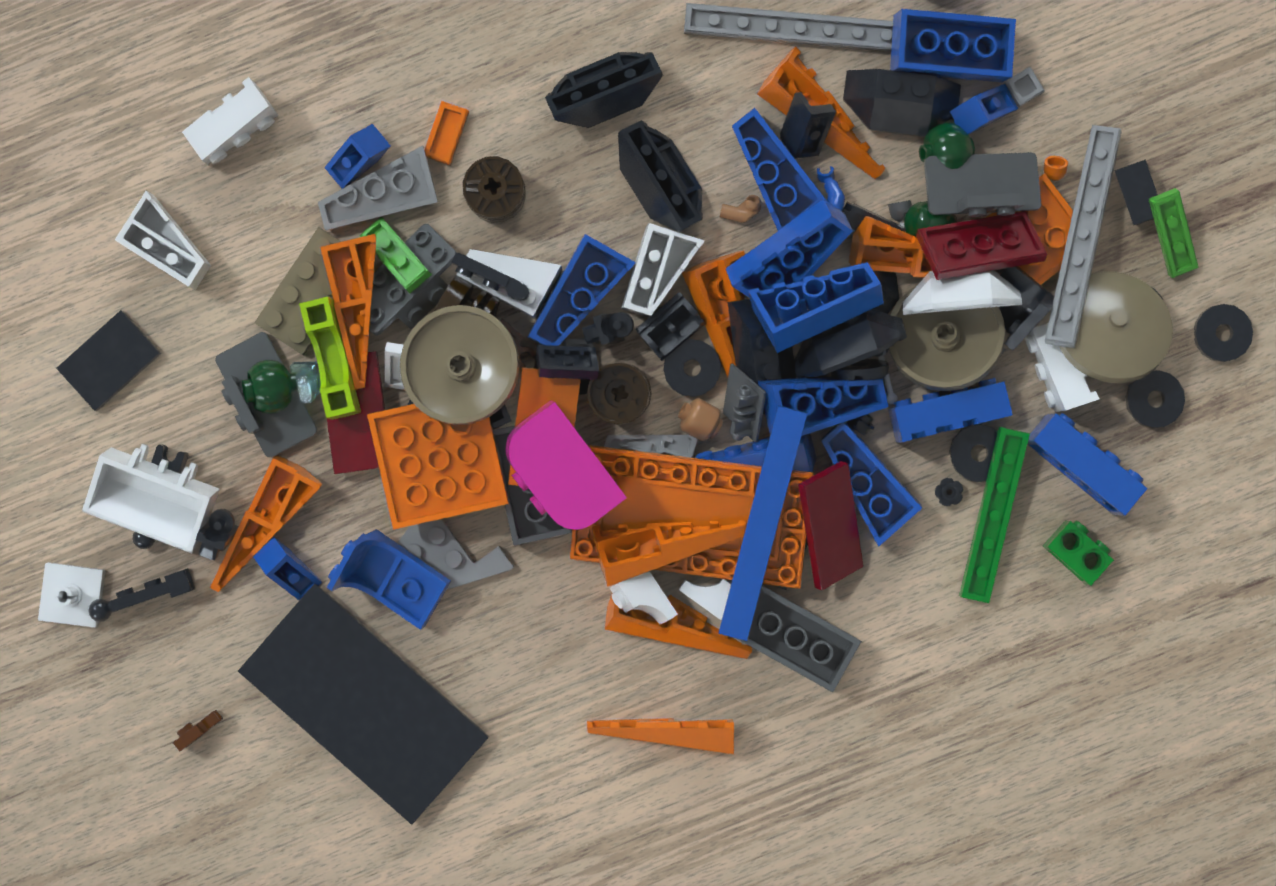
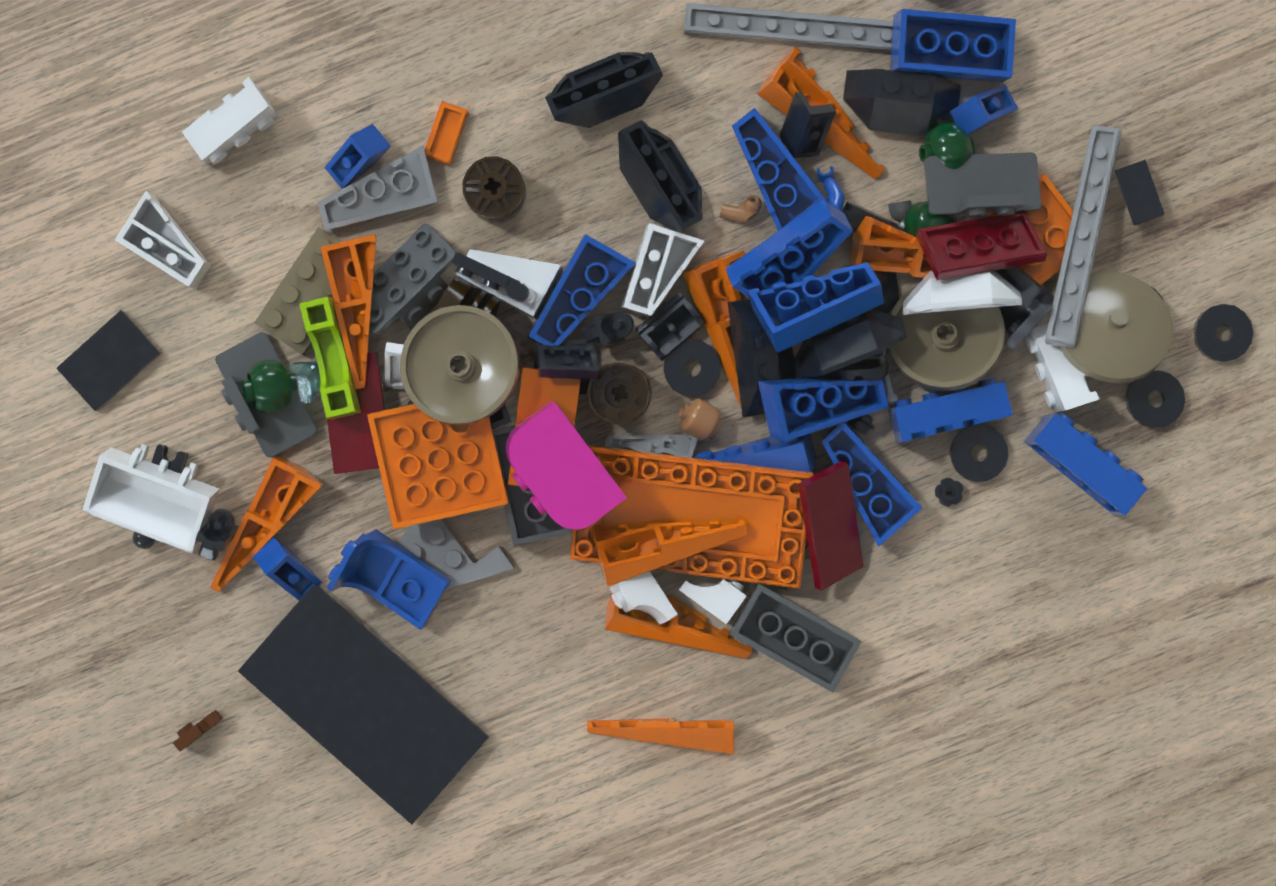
(69, 592): white tile -> none
(175, 584): black plate -> none
(397, 256): bright green tile -> none
(743, 405): dark grey hinge -> none
(762, 522): blue tile -> none
(994, 514): green plate -> none
(1024, 87): light grey tile -> none
(1055, 167): orange hinge -> none
(1074, 558): green brick -> none
(1173, 233): bright green tile -> none

